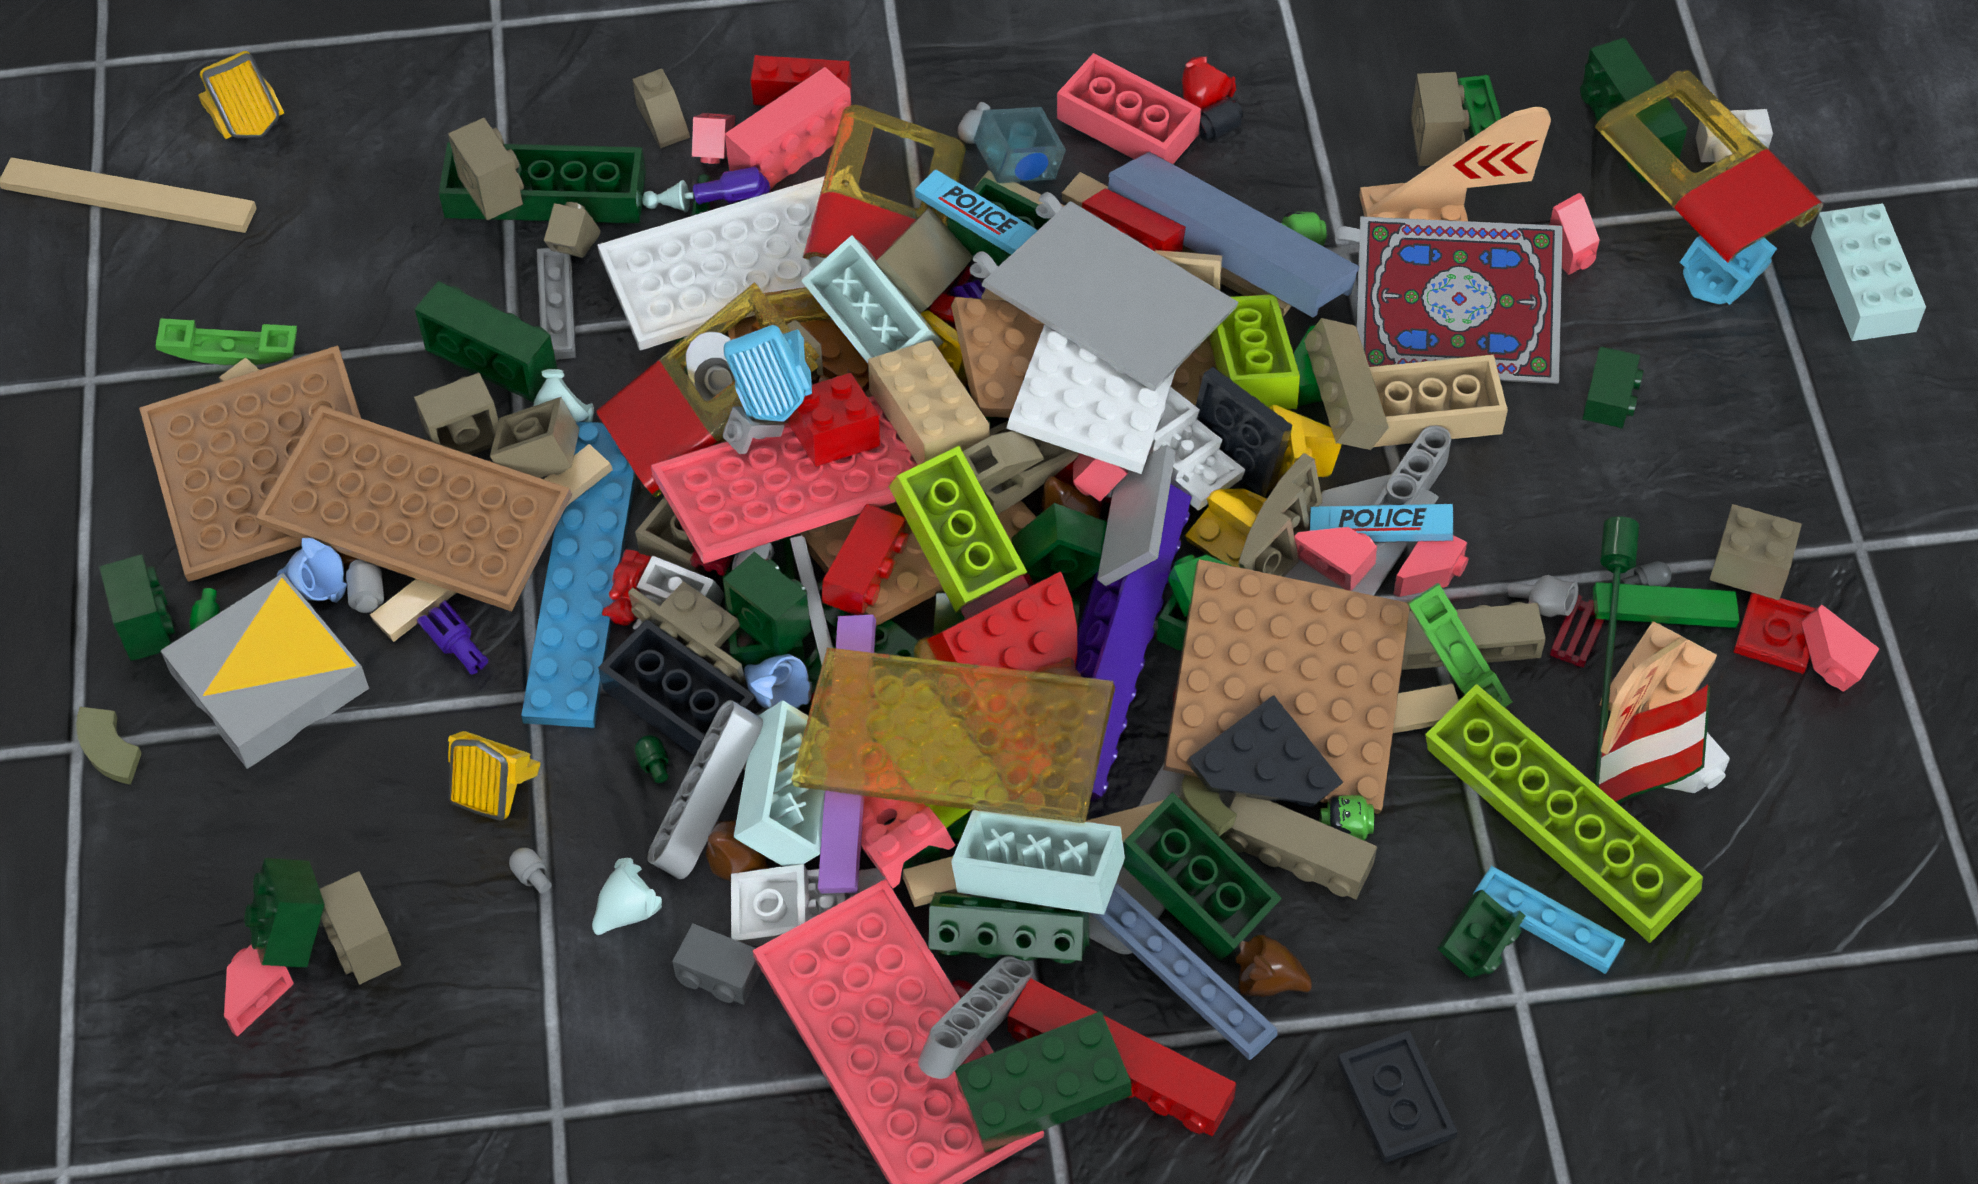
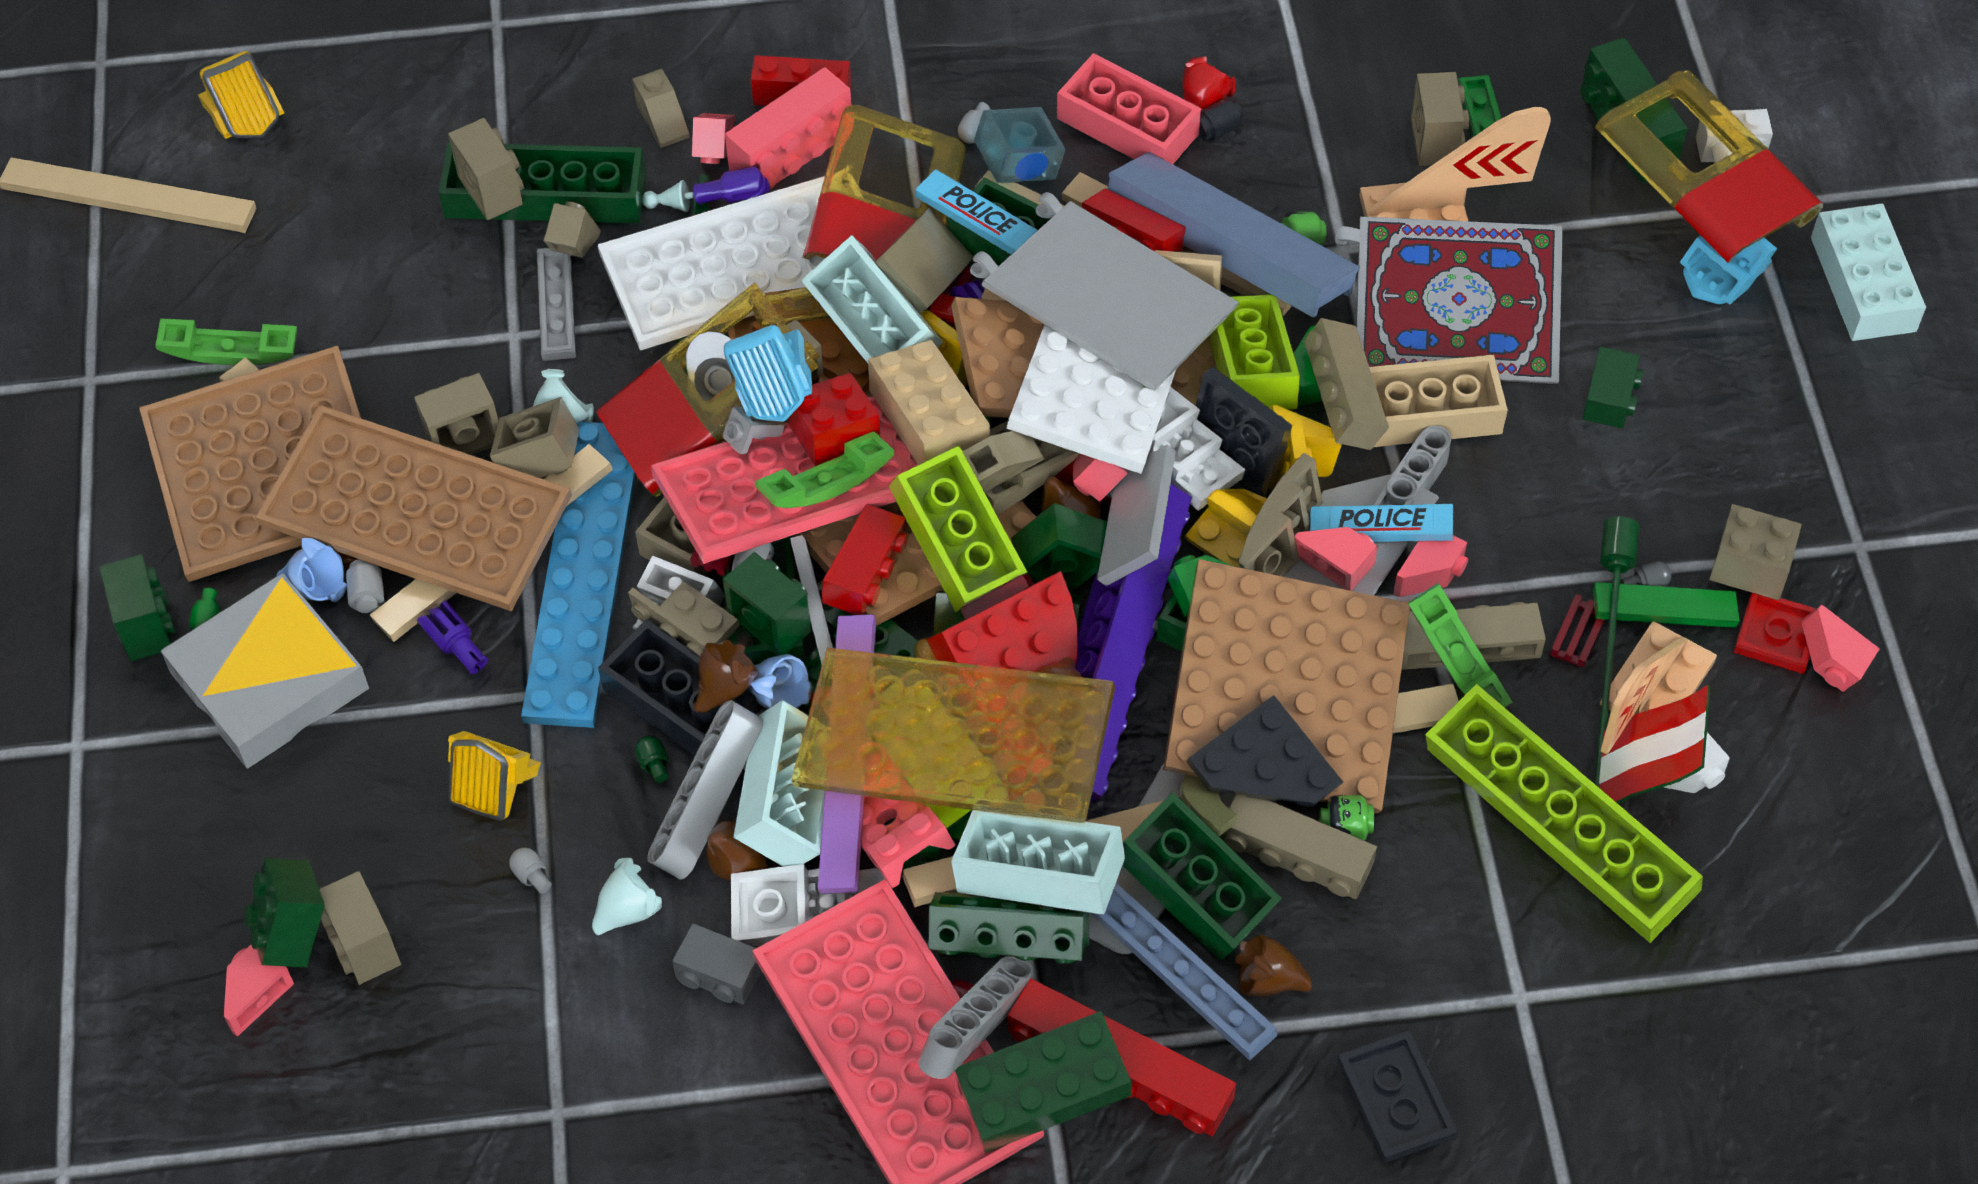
(104, 747): olive tile -> none
(485, 340): dark green brick -> none
(624, 578): red animal -> none
(723, 674): none -> reddish brown hat
(860, 461): none -> bright green slope
(1480, 935): dark green bracket -> none
(1550, 593): light grey piece -> none
(1553, 921): medium azure tile -> none
(1578, 233): coral slope -> none

